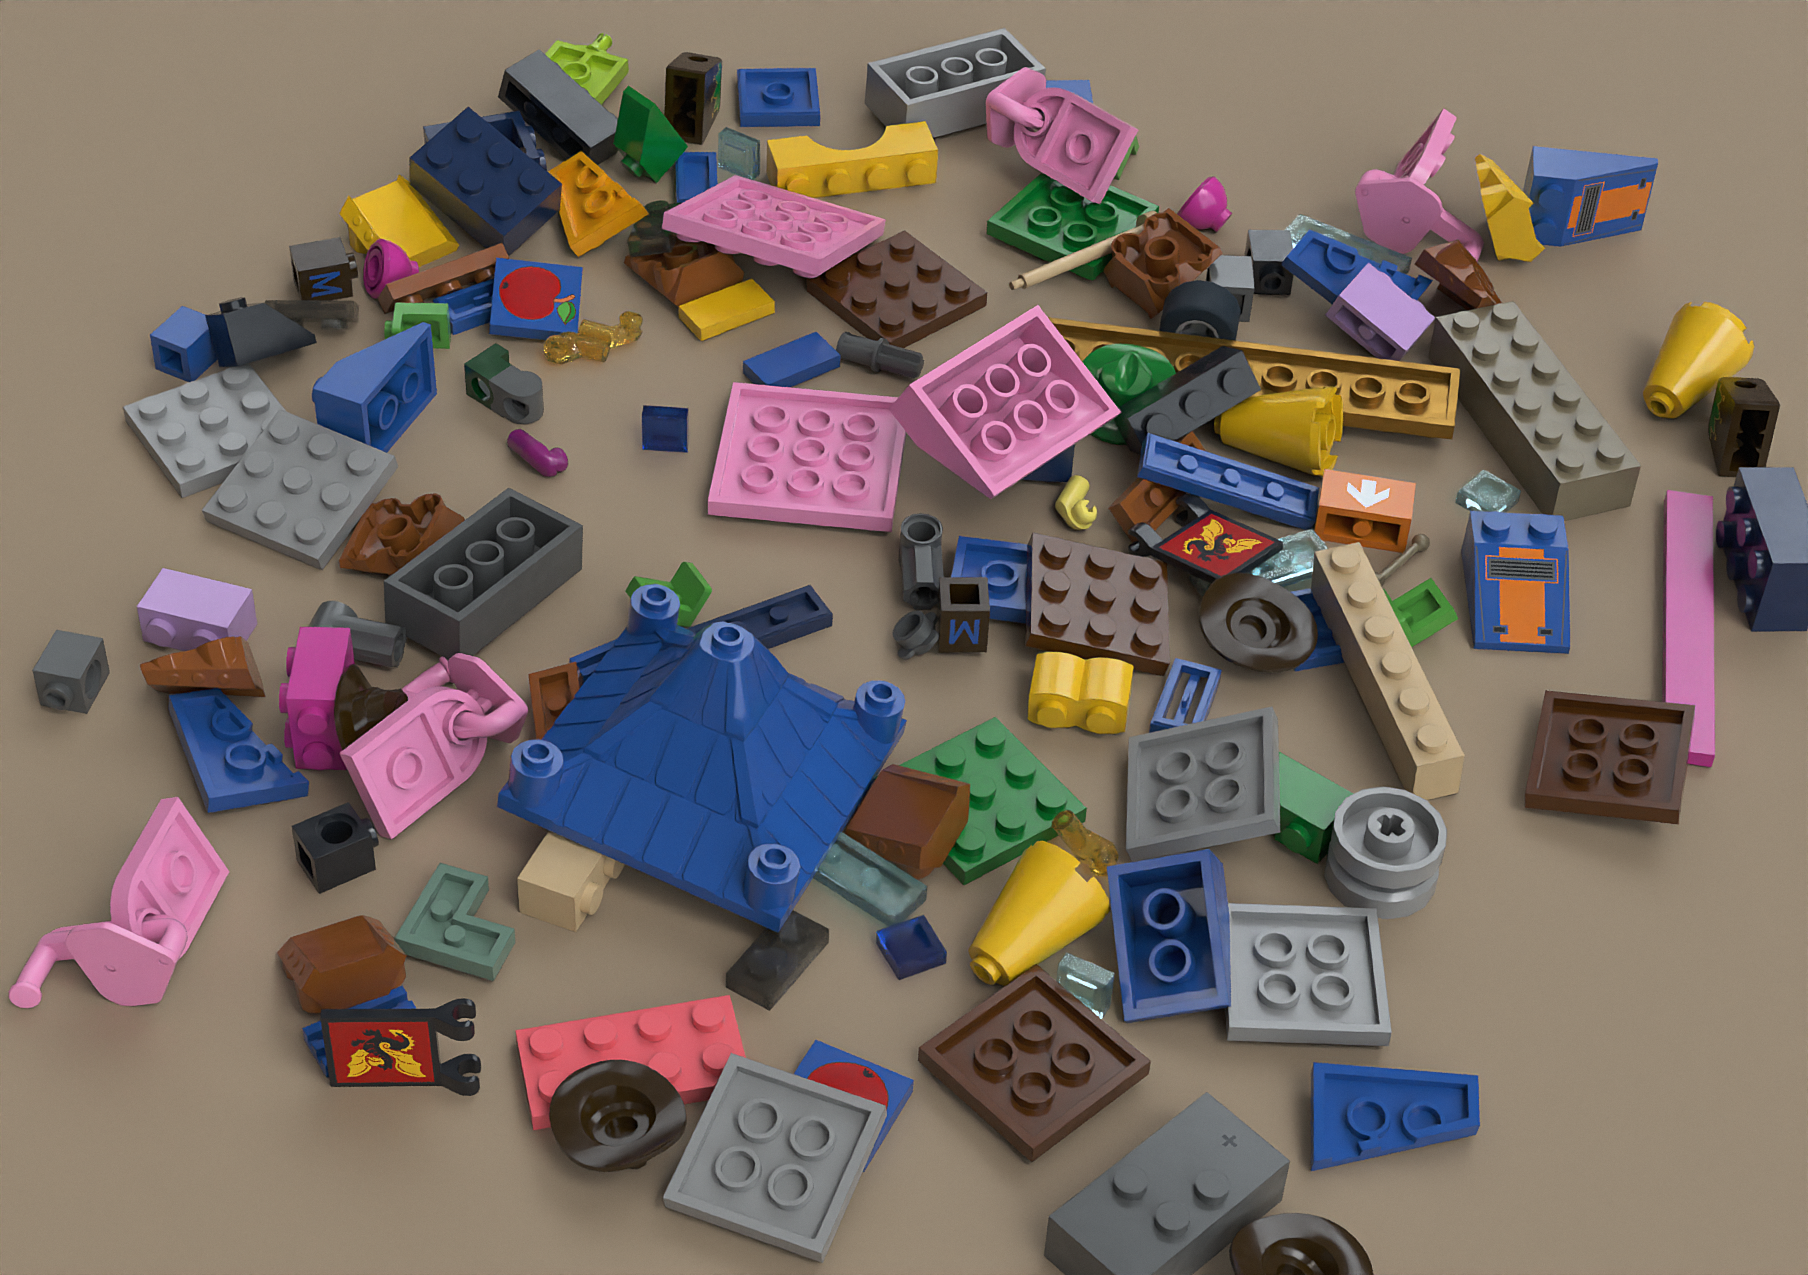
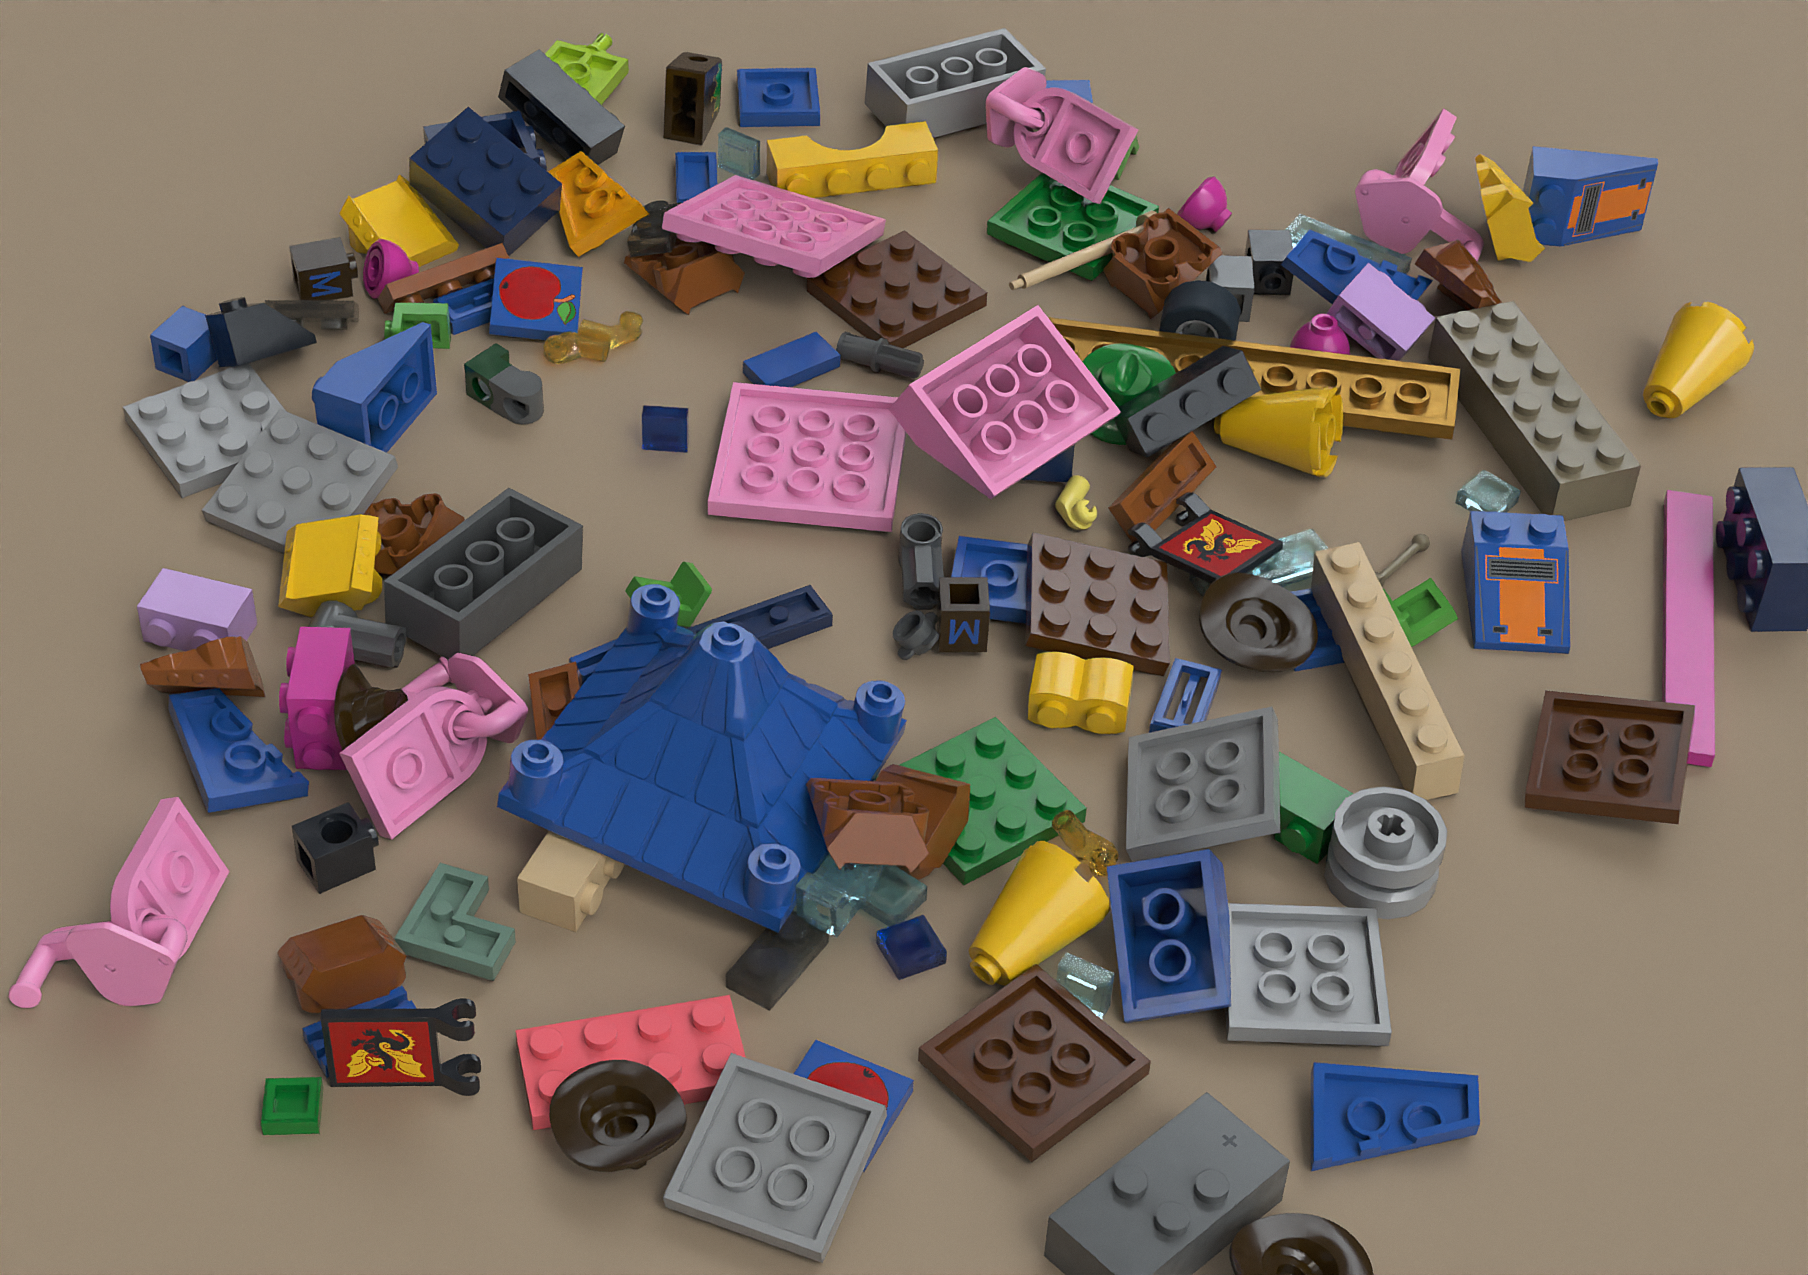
(71, 671): dark grey brick -> none
(292, 1106): none -> green tile
(331, 563): none -> yellow slope
(537, 454): magenta arm -> none
(645, 137): green slope -> none
(726, 309): yellow tile -> none
(838, 890): none -> clear light blue leg
(870, 822): none -> dark orange slope
(1228, 482): blue tile -> none
(1321, 335): none -> dark pink brick
(1365, 510): orange brick -> none
(1742, 411): dark brown torso -> none

